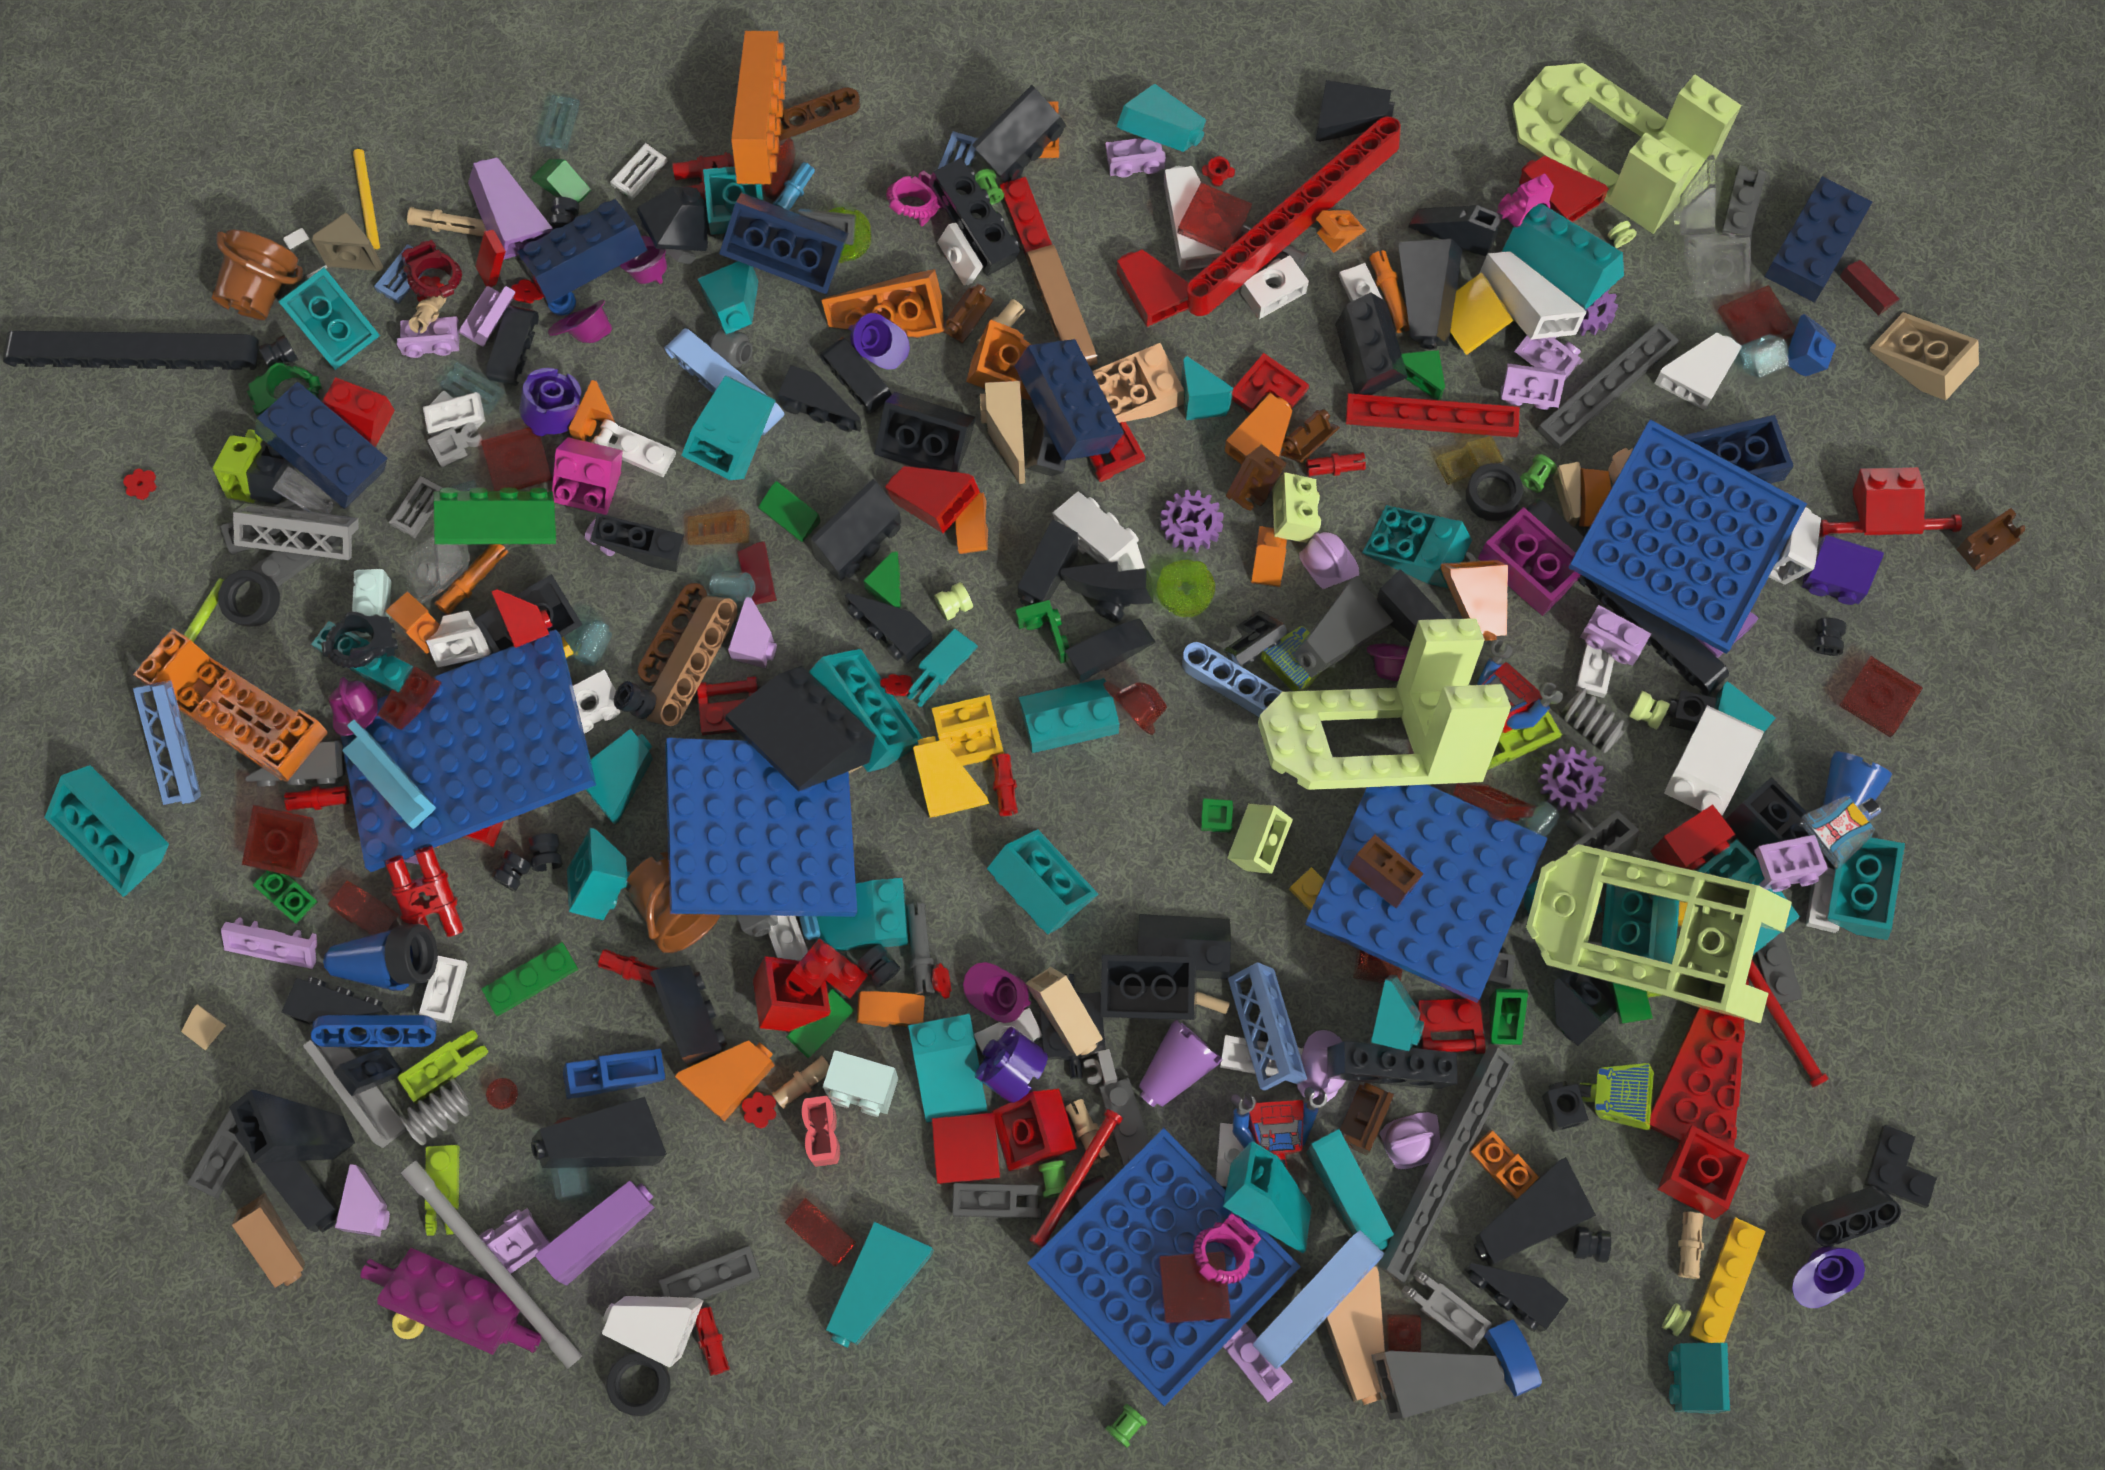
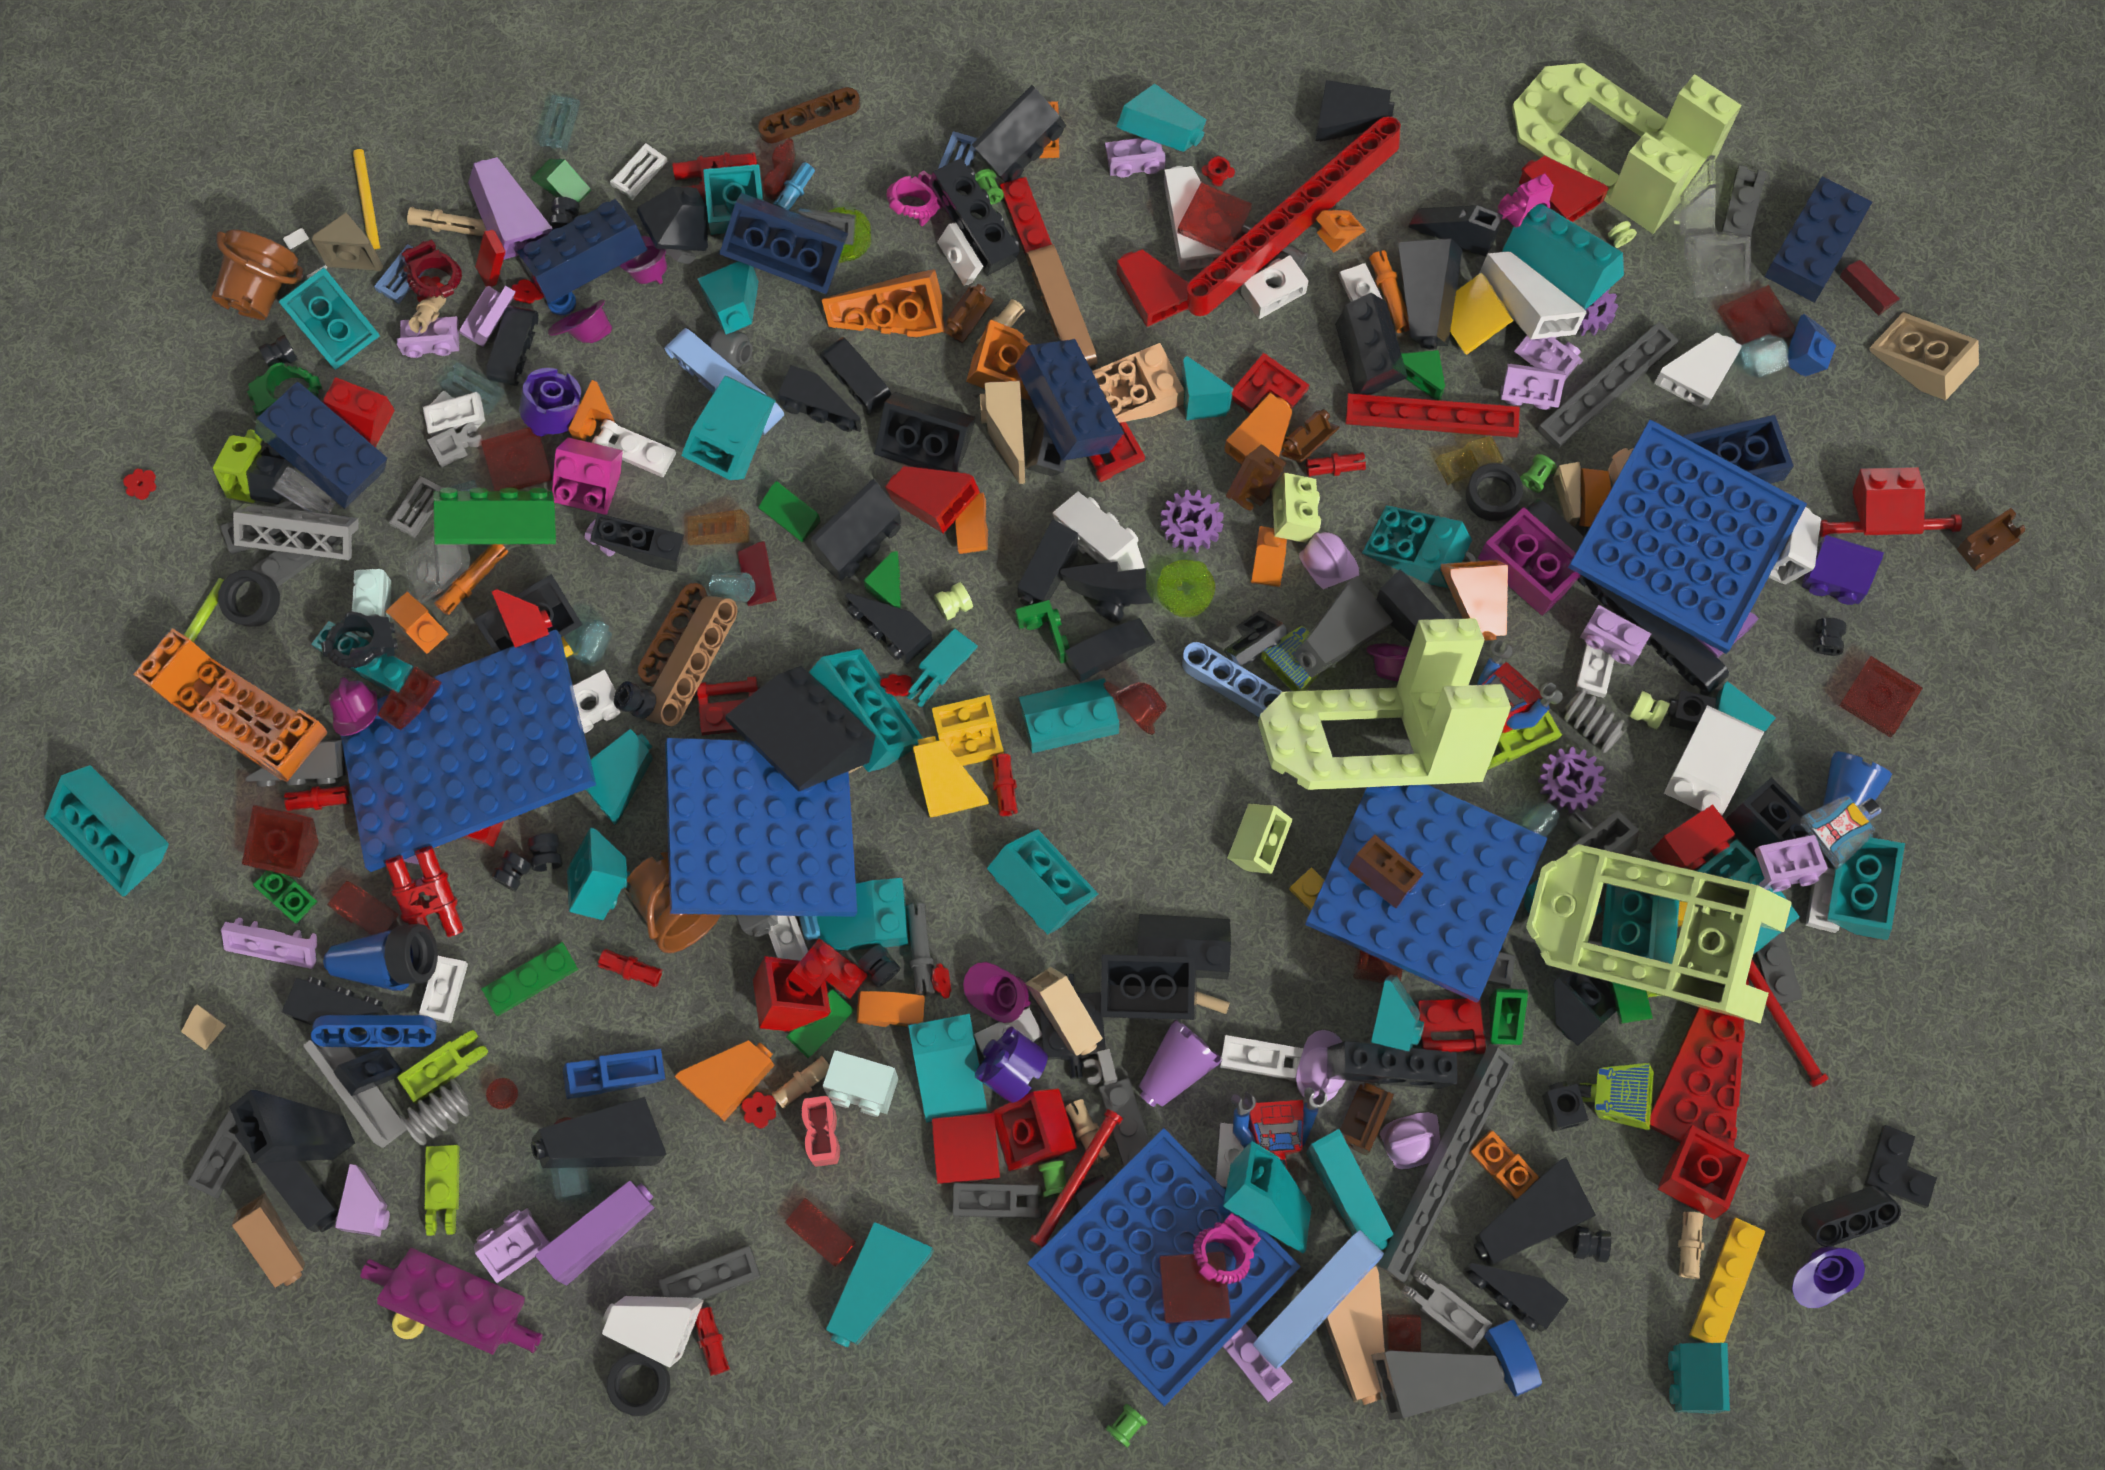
(131, 349): black beam -> none
(174, 740): medium blue fence -> none
(387, 777): medium azure fence -> none
(426, 1187): light grey piece -> none
(457, 640): white slope -> none
(688, 1013): black slope -> none
(752, 638): lavender slope -> none
(758, 107): orange brick -> none
(879, 341): dark purple piece -> none
(1217, 815): green plate -> none
(1276, 1022): medium blue fence -> none
(1498, 803): clear red plate -> none
(1676, 1319): yellowish green bush -> none

